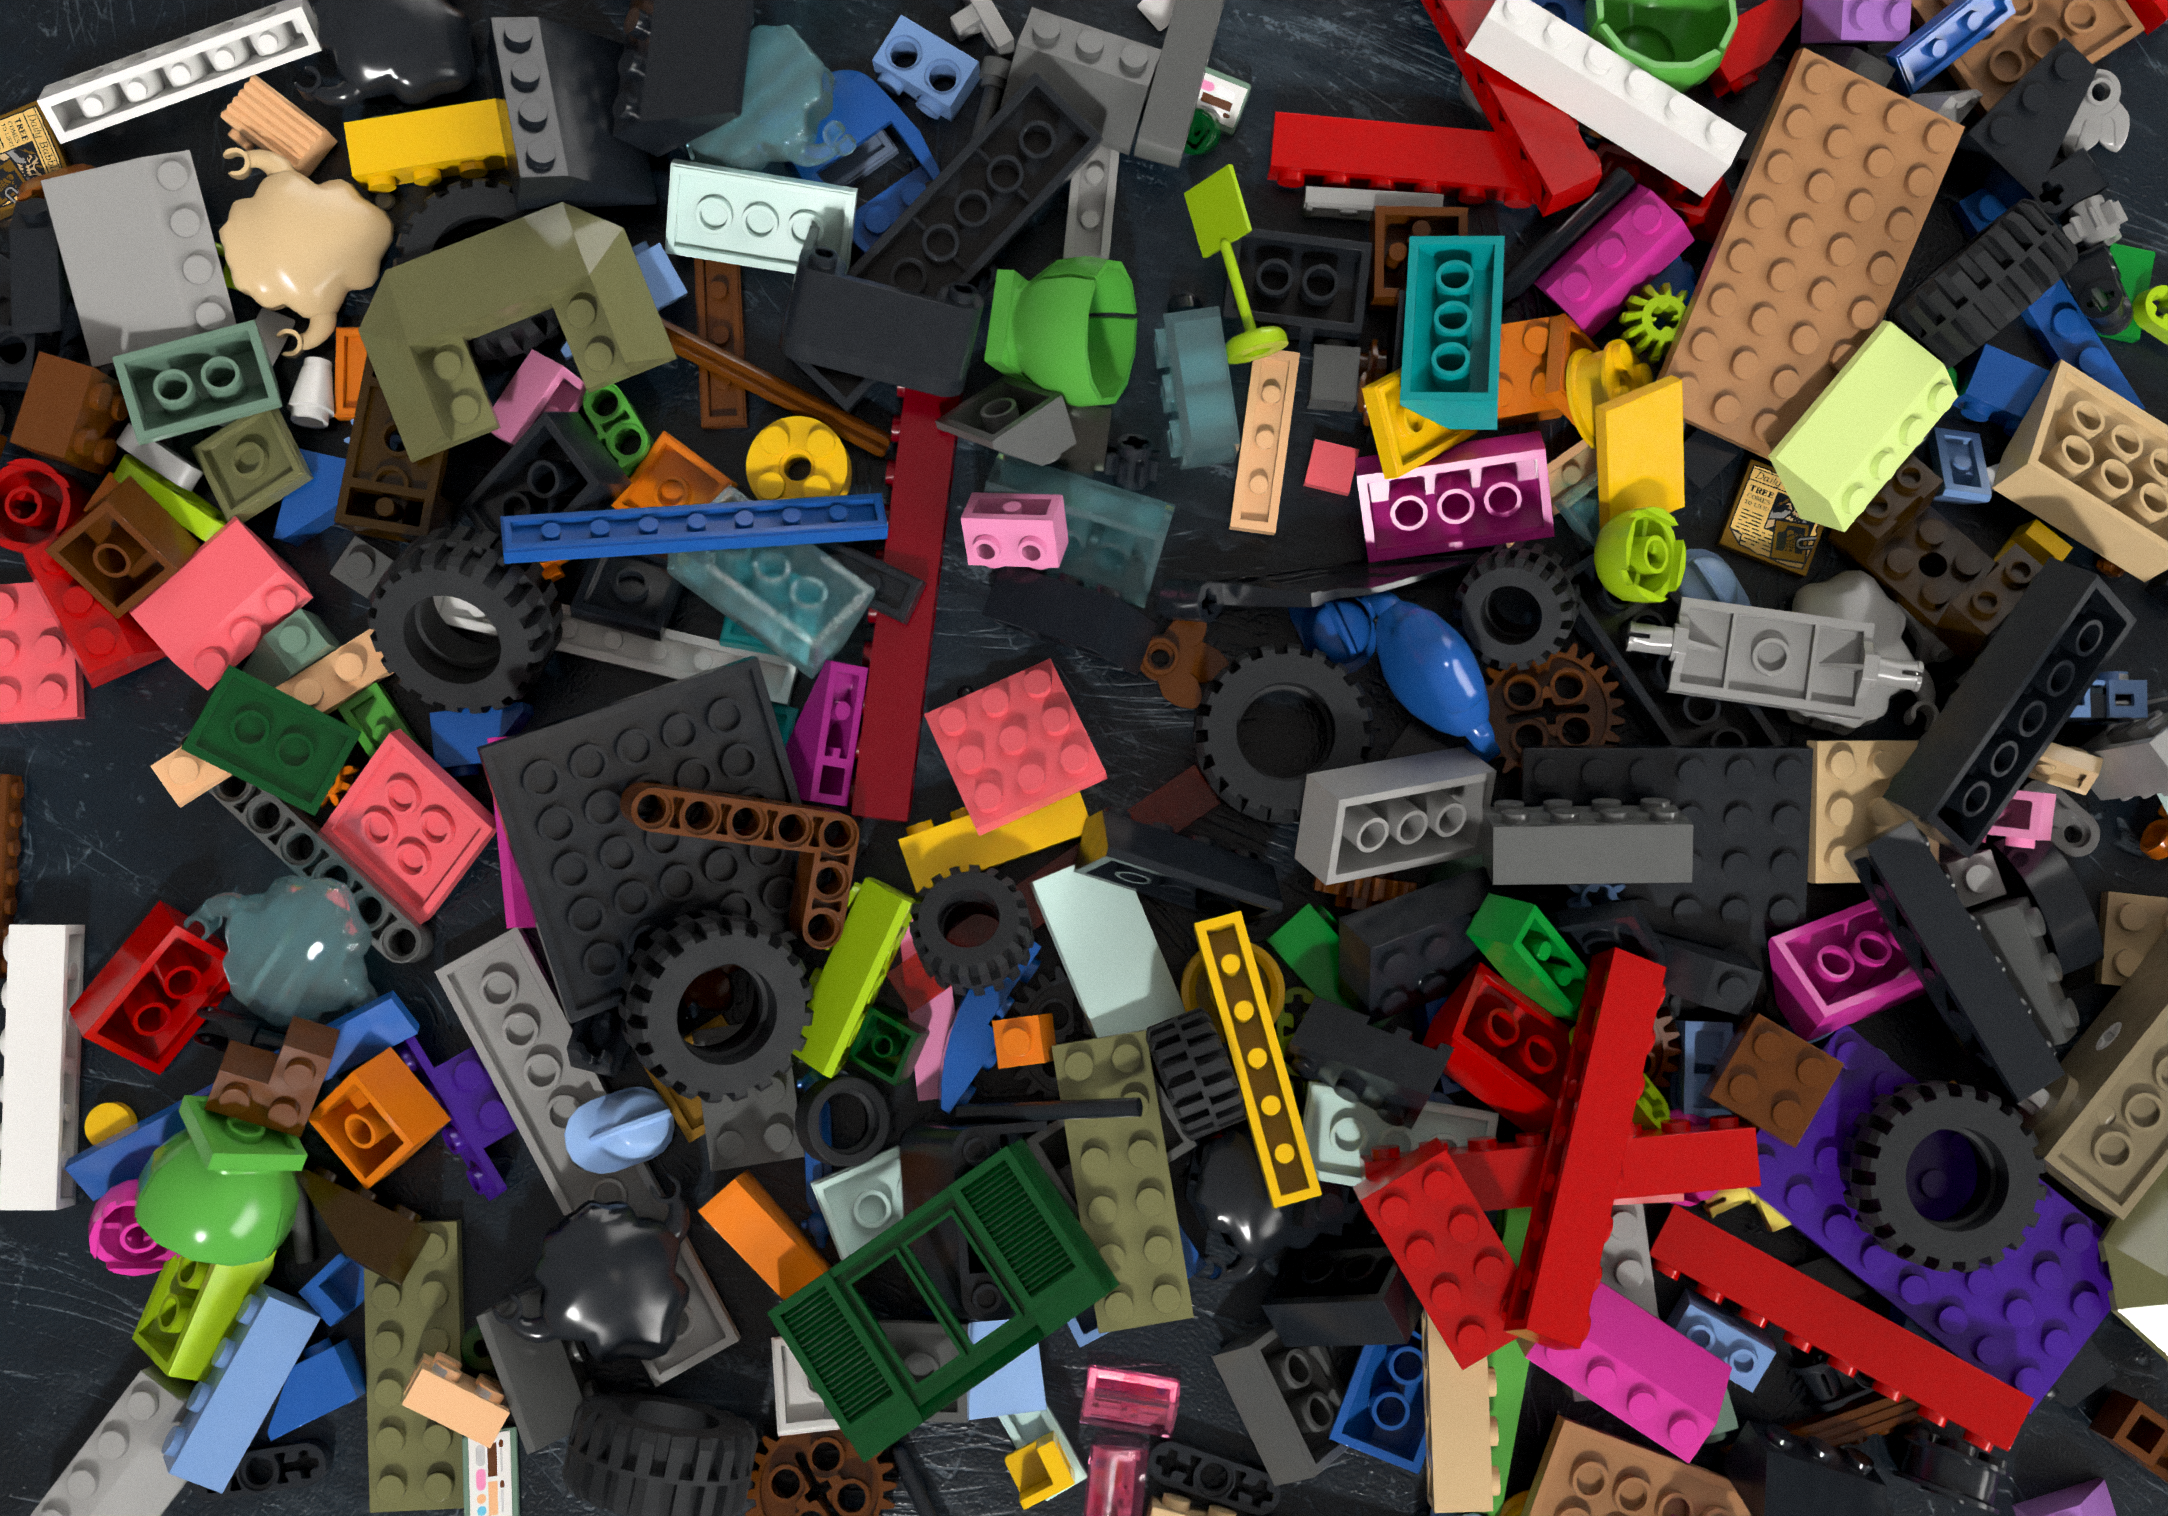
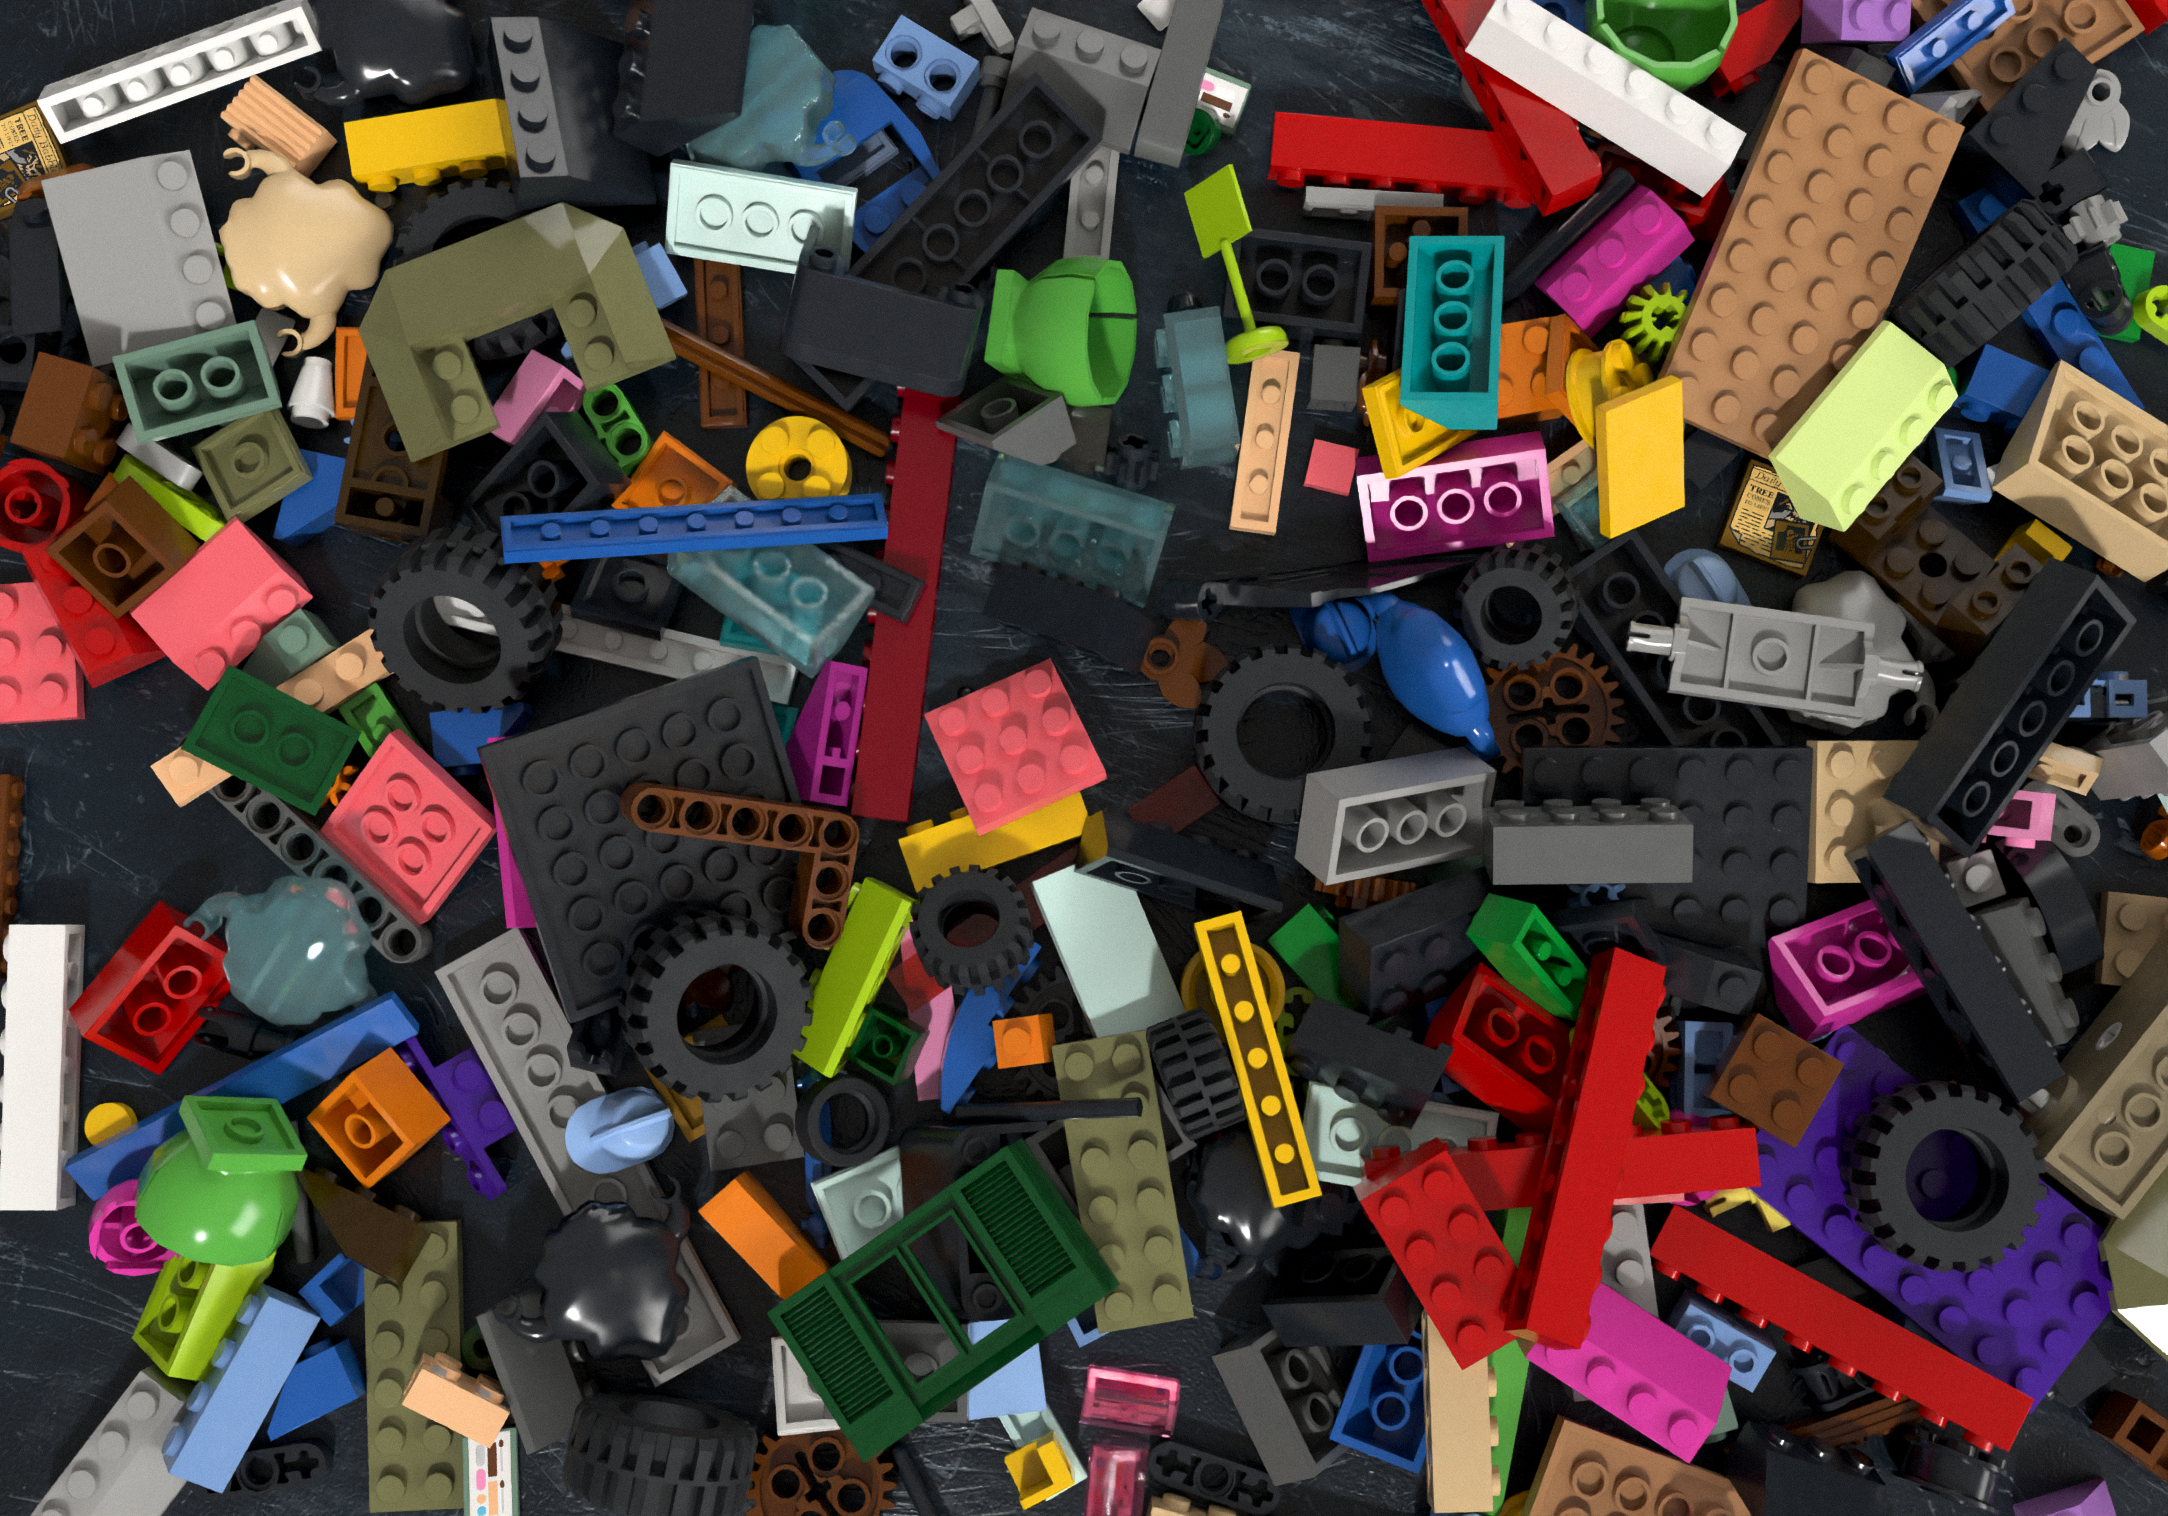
(271, 1086): reddish brown brick -> none
(361, 567): dark grey plate -> none
(1015, 530): bright pink brick -> none
(1640, 555): lime cylinder -> none

